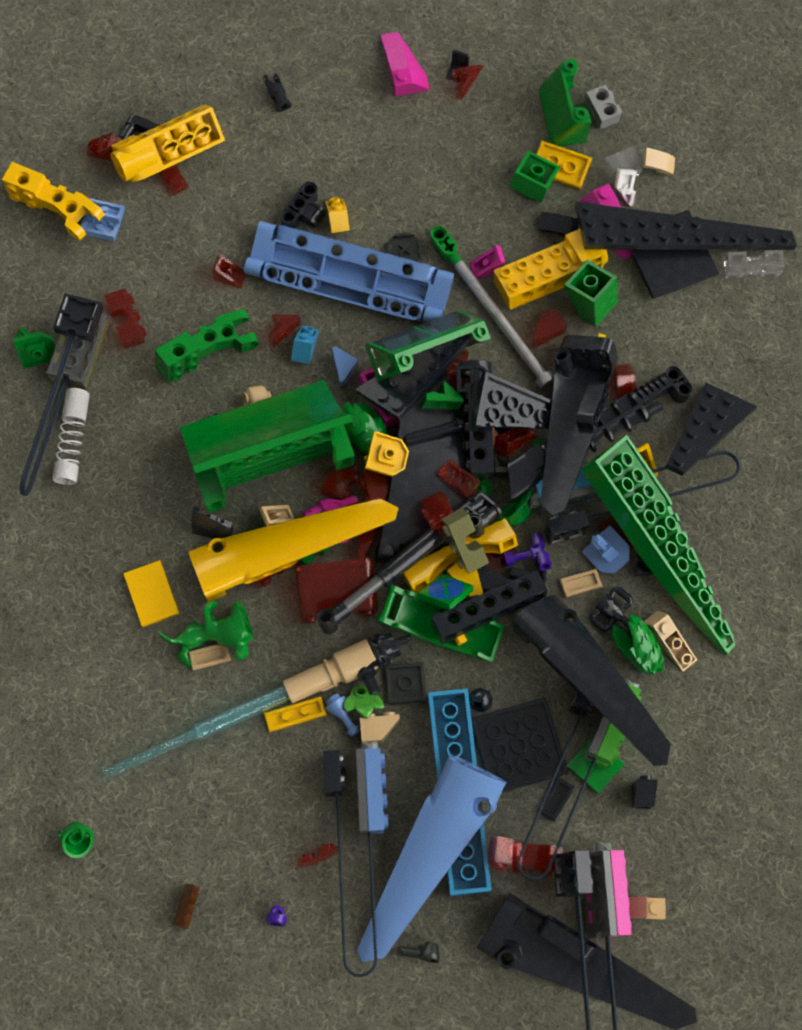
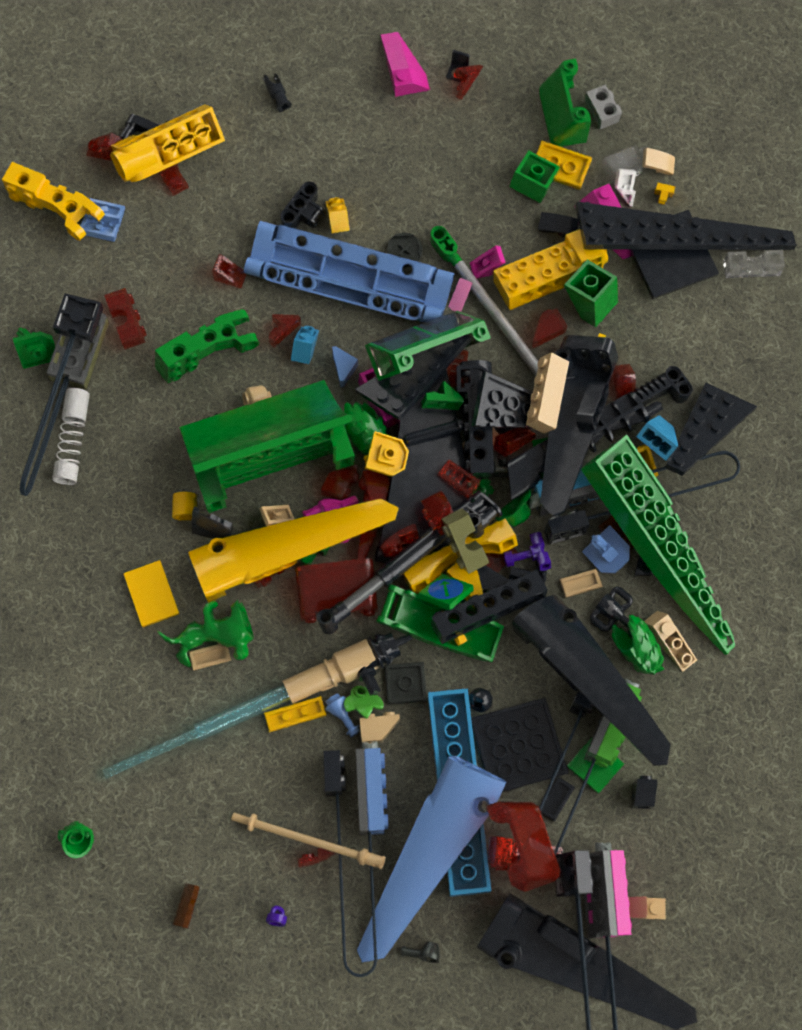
(183, 505): none -> yellow piece
(362, 856): none -> tan bar
(393, 544): none -> clear red slope
(460, 295): none -> bright pink sticker
(538, 861): none -> clear red windscreen
(547, 393): none -> tan brick
(659, 437): none -> dark azure slope
(664, 191): none -> yellow tile

